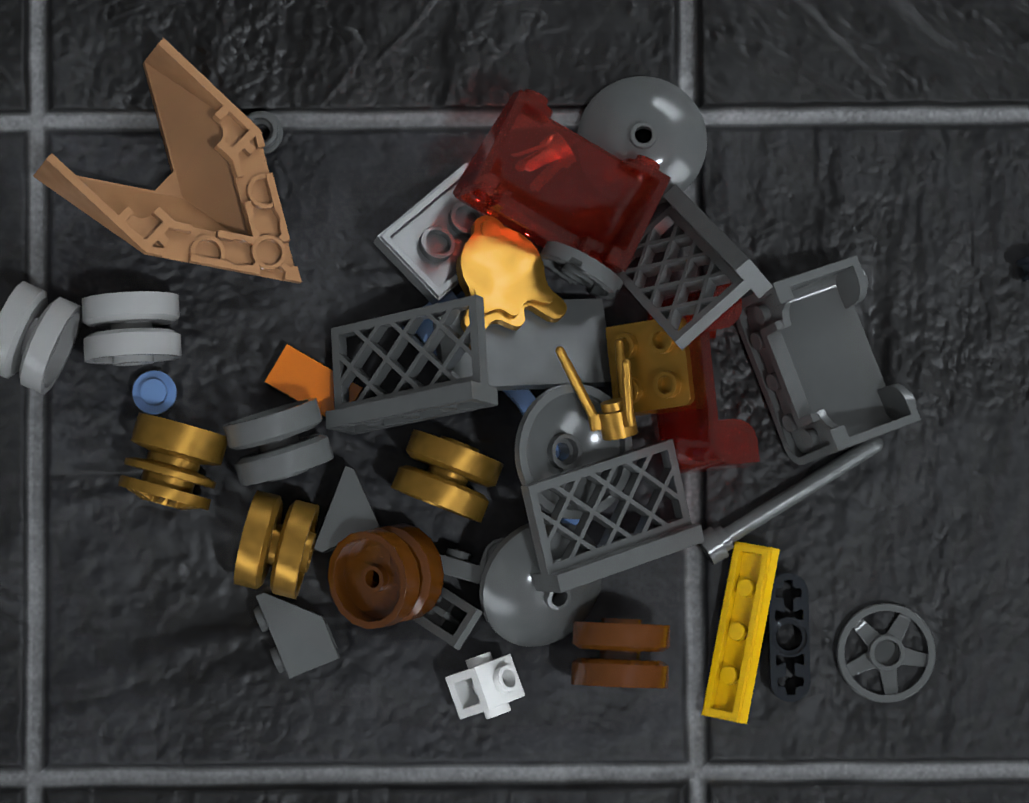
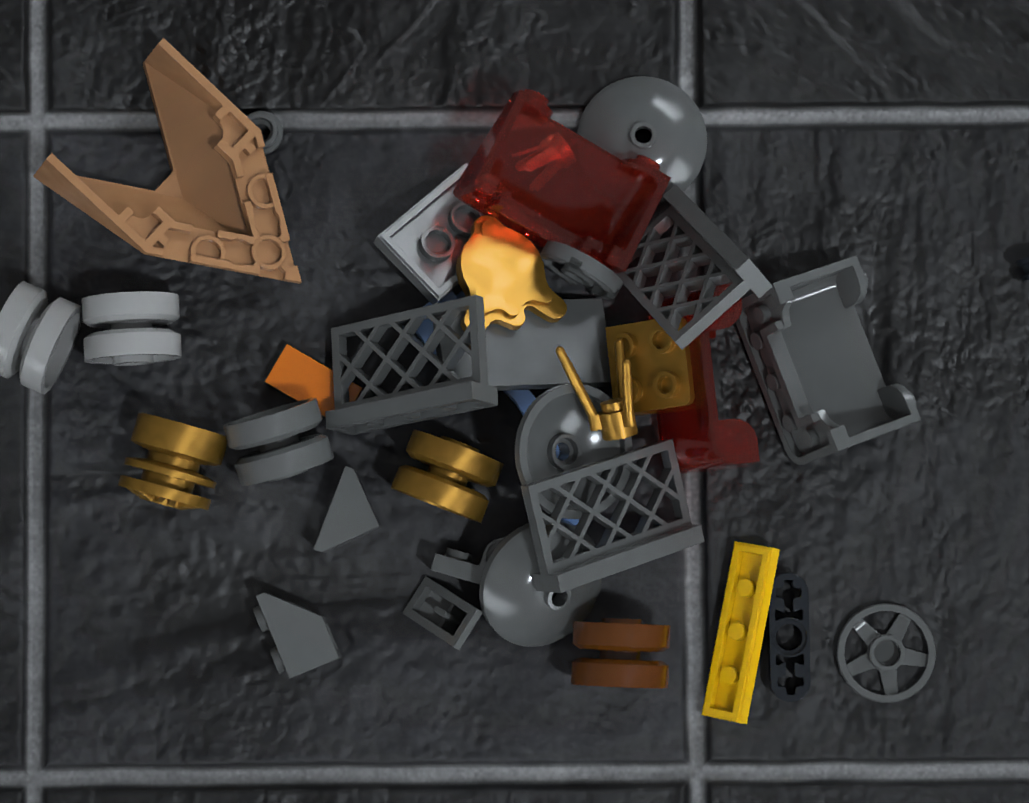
(154, 392): medium blue plate -> none
(270, 543): pearl gold wheel -> none
(385, 575): reddish brown wheel -> none
(493, 683): white brick -> none
(721, 540): dark grey piece -> none

